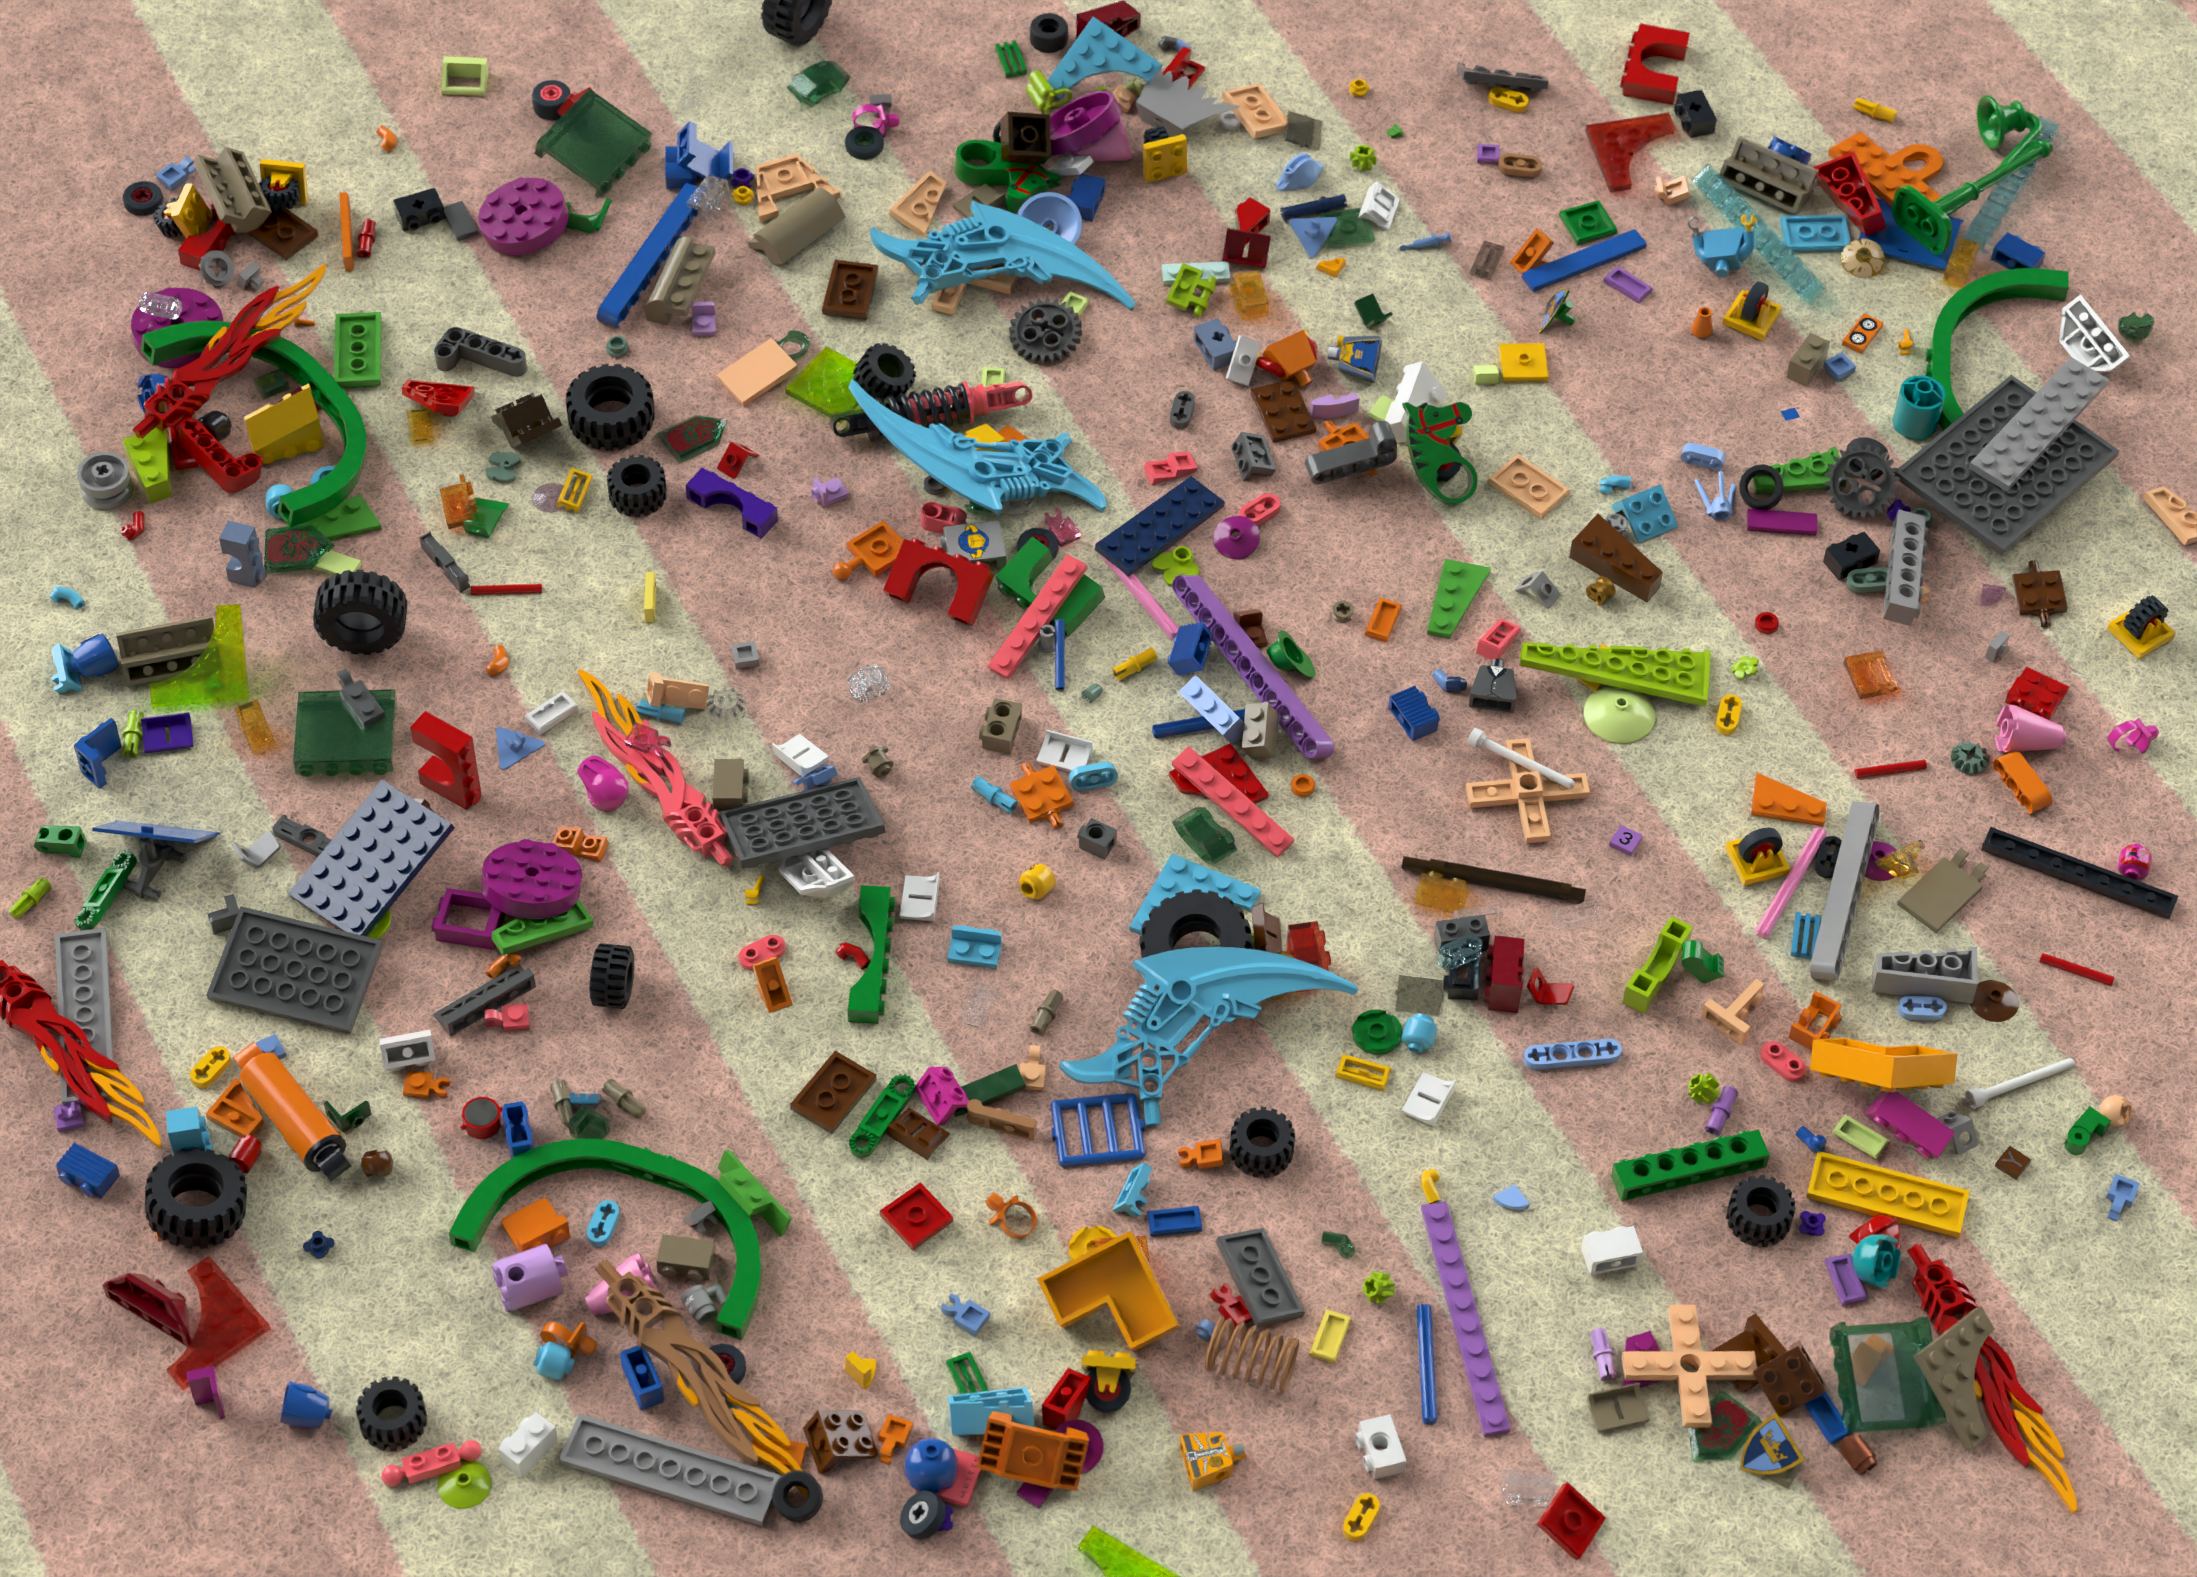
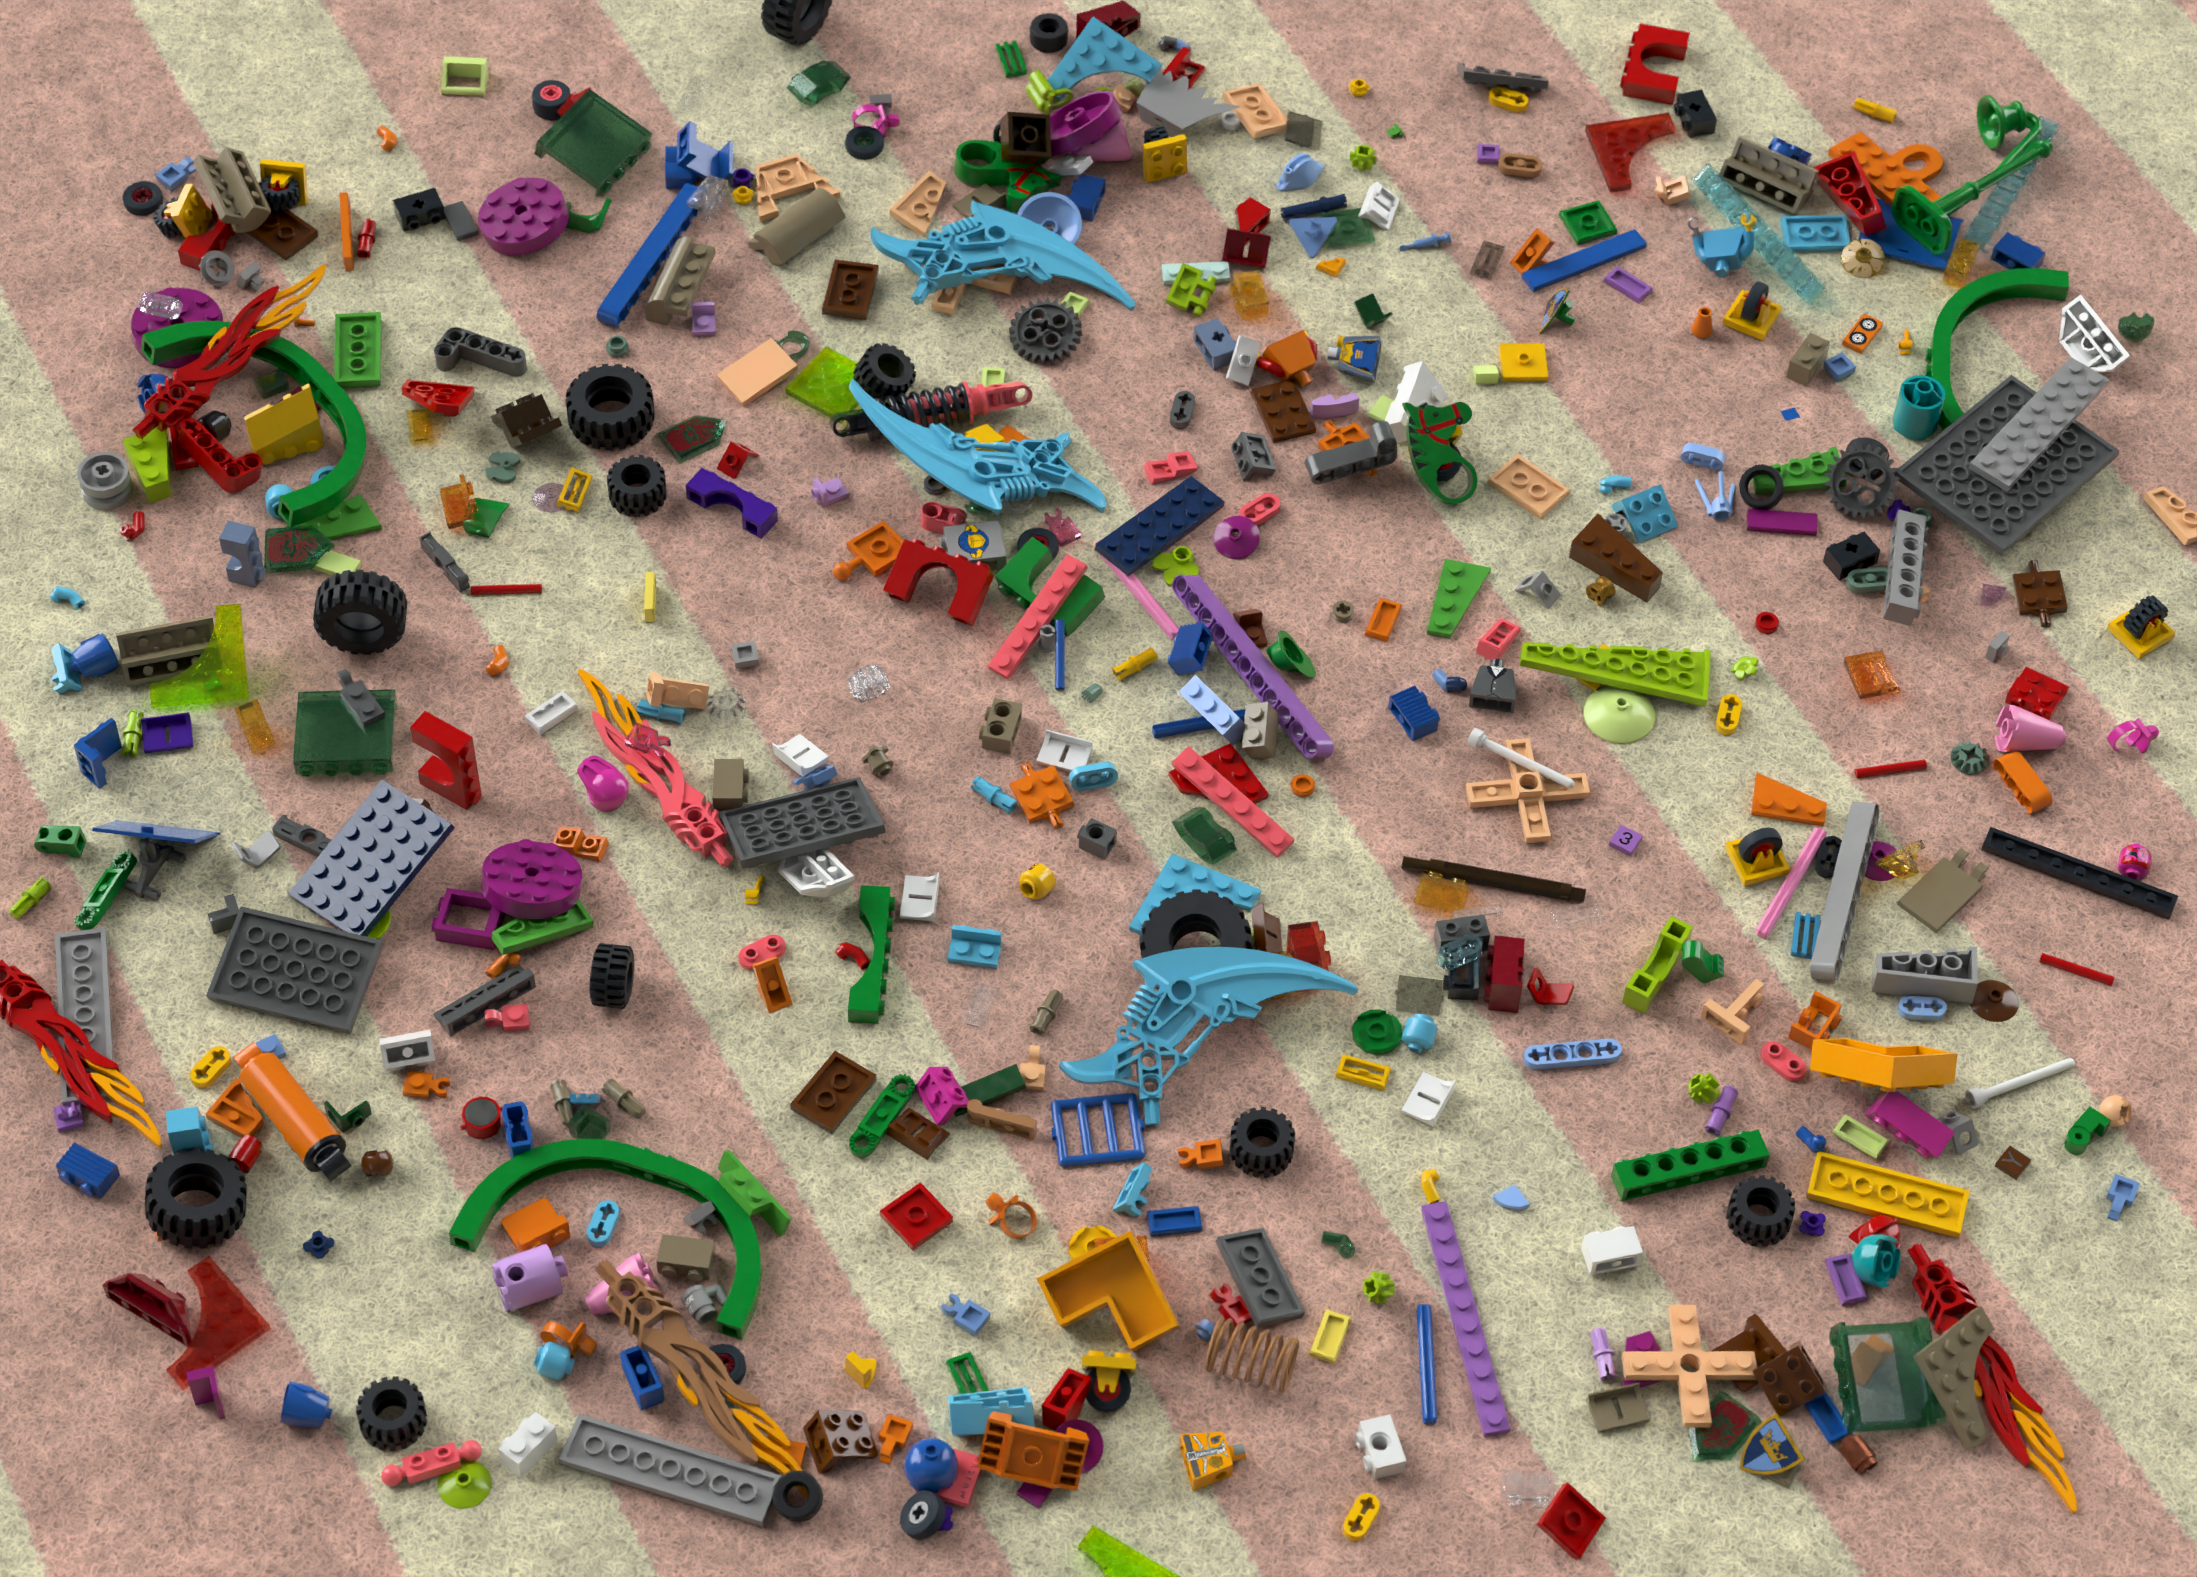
(515, 746): medium blue piece -> none

